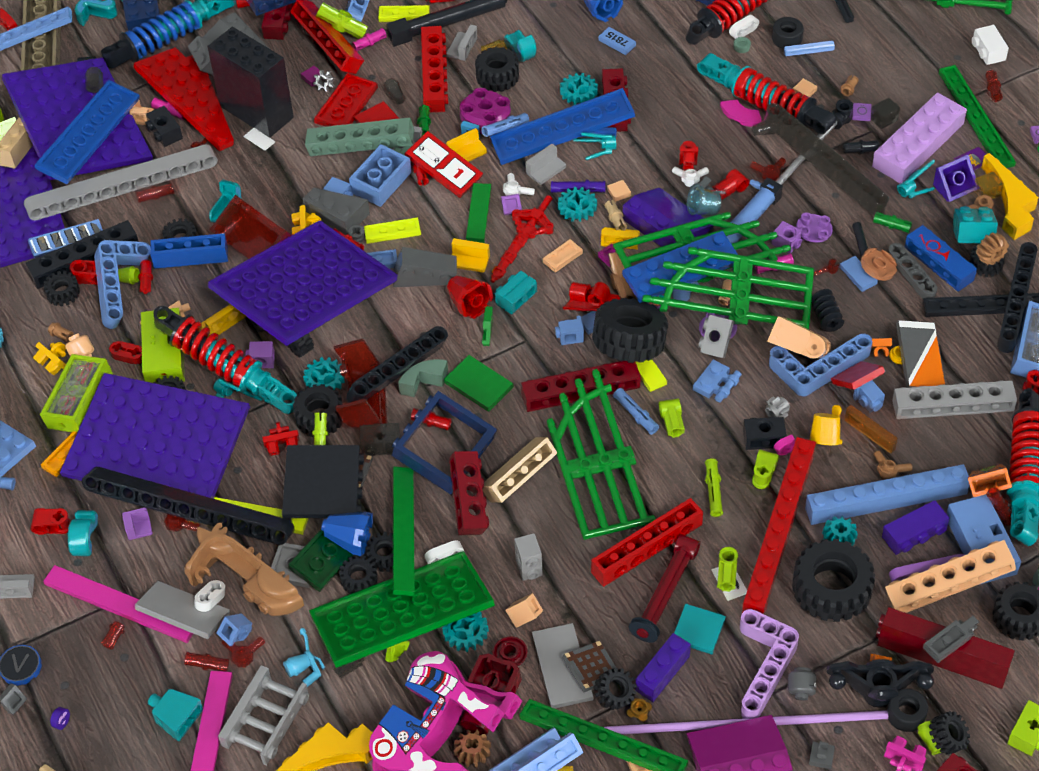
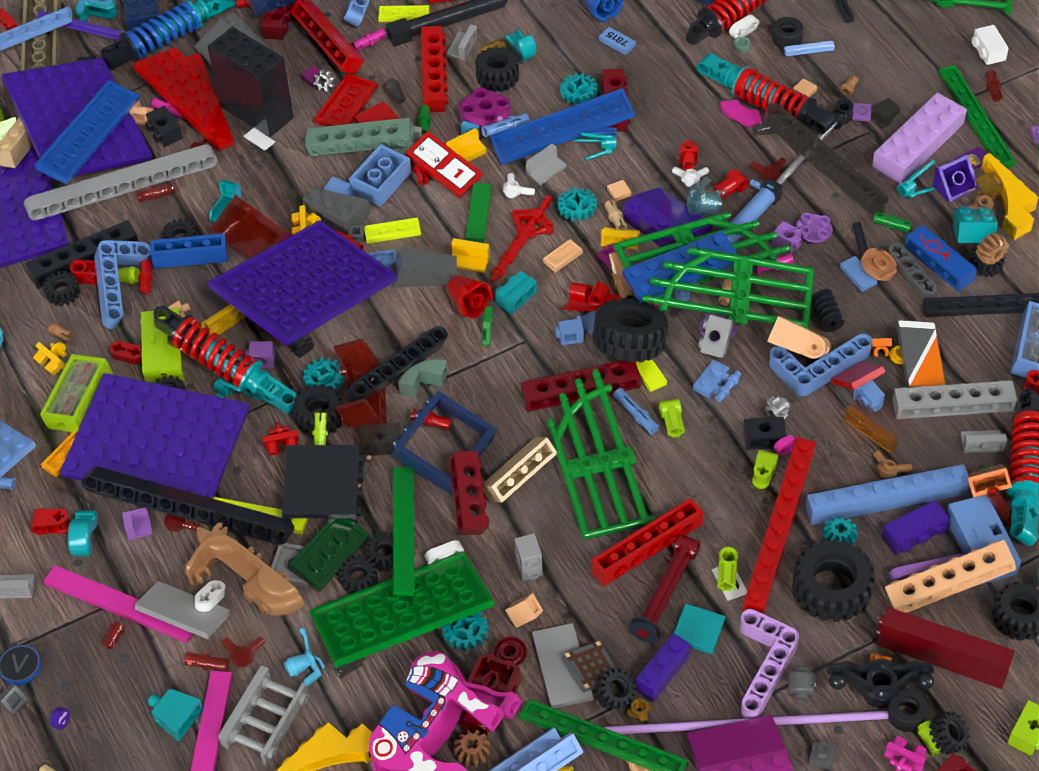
(52, 241): tile -> none
(79, 345): light nougat head -> none
(89, 27): none -> dark purple axle
(93, 79): clear smoke brick -> none
(200, 52): dark grey brick -> none
(238, 631): medium blue brick -> none
(341, 20): lime piece -> none
(349, 530): blue cone -> none
(395, 651): lime tile -> none
(478, 383): green tile -> none
(510, 203): medium lavender tile -> none
(593, 186): dark purple pin -> none
(713, 480): lime pin -> none
(826, 427): yellow hat -> none
(831, 268): clear red hand -> none
(861, 146): black axle -> none
(950, 638): dark grey hinge -> none
(983, 441): none -> light grey panel
(1017, 297): black beam -> none

